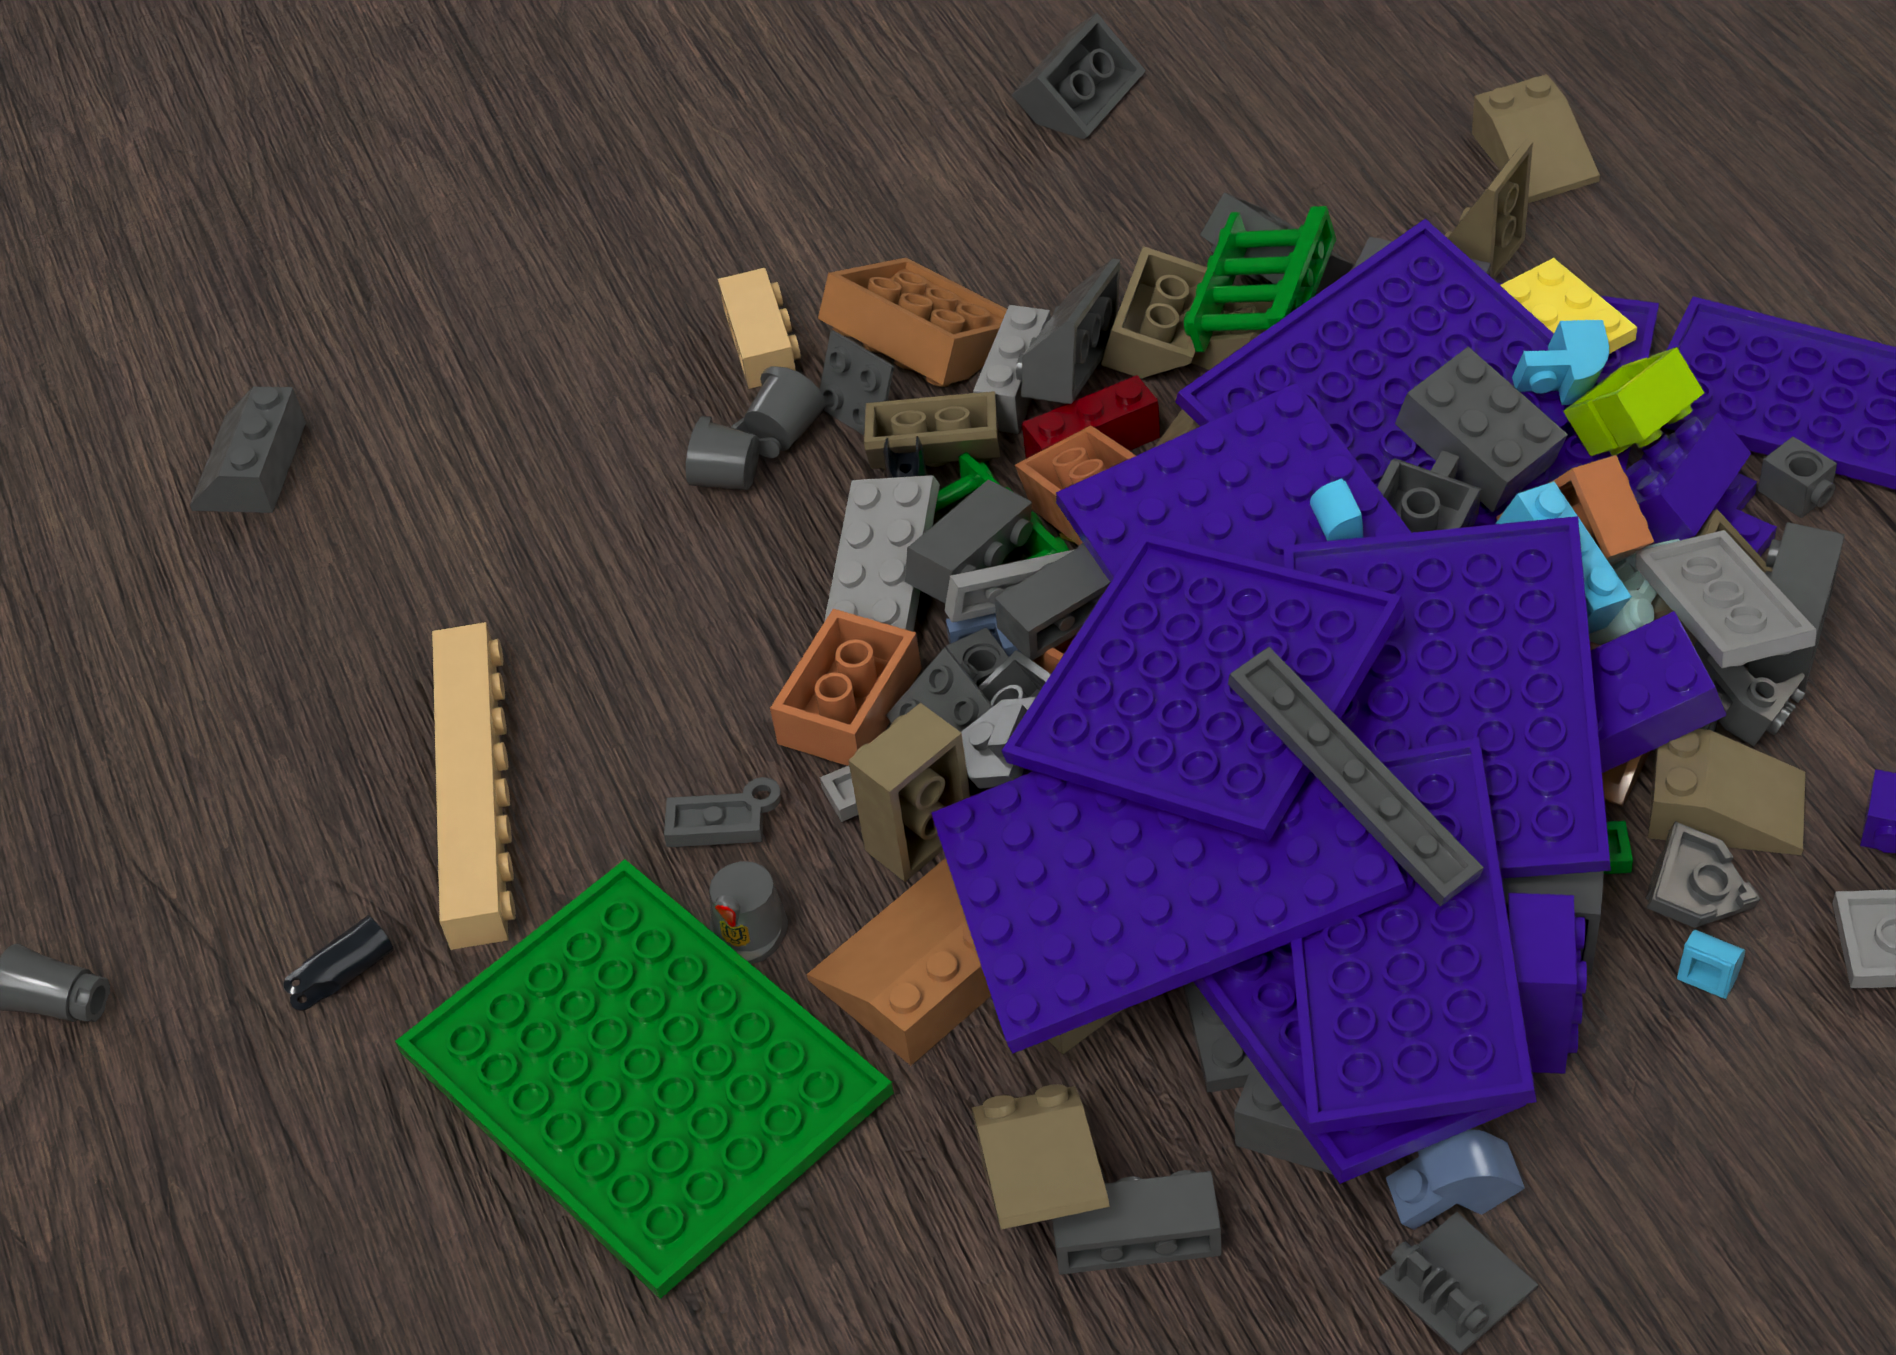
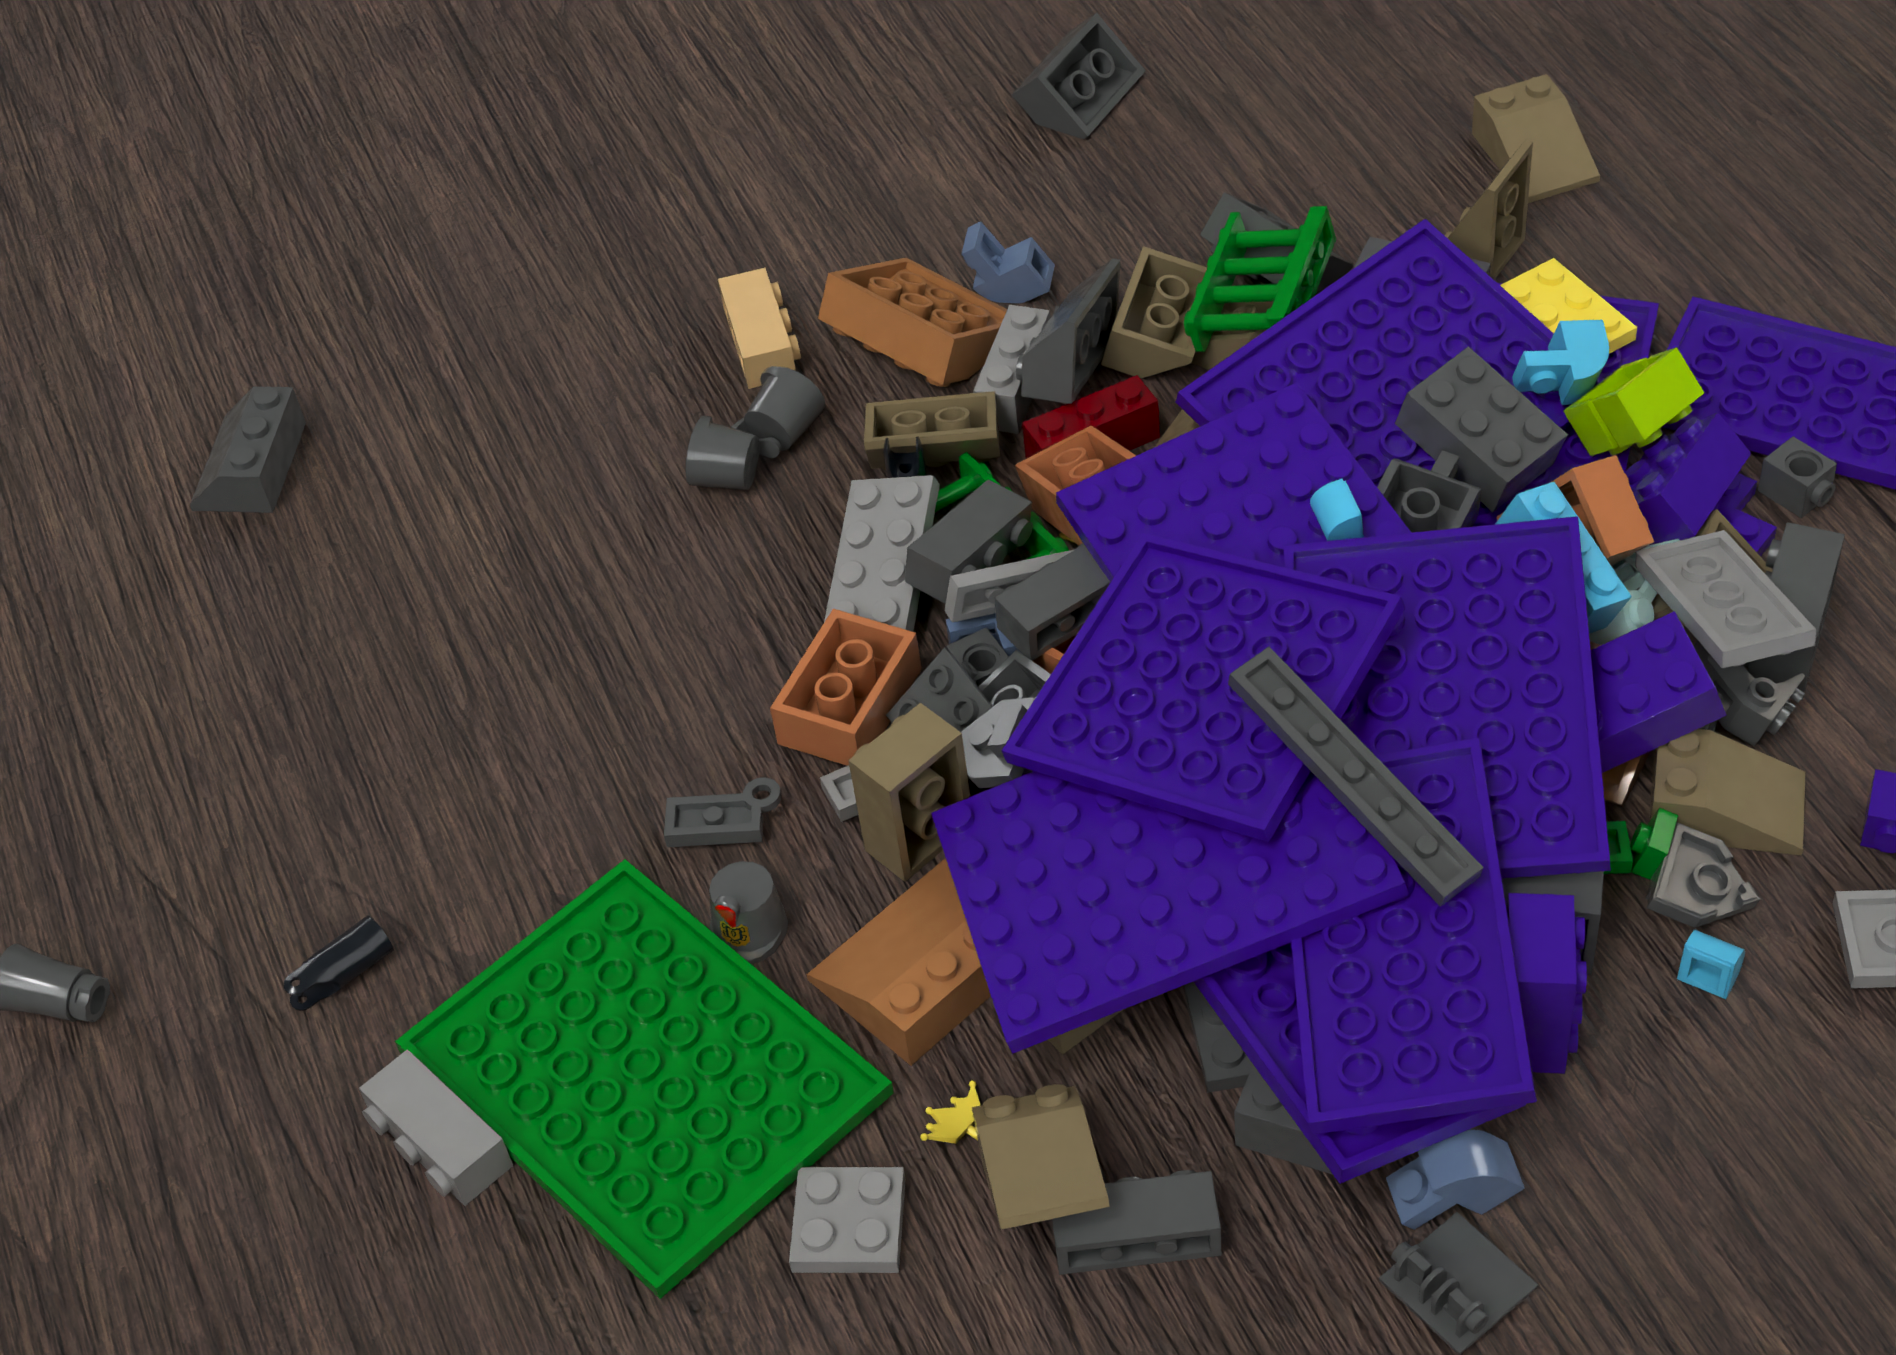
(434, 1128): none -> light grey brick
(470, 787): tan brick -> none
(847, 1220): none -> light grey plate
(853, 379): dark grey hinge -> none
(953, 1121): none -> light yellow piece
(1008, 273): none -> sand blue brick
(1652, 842): none -> green plate

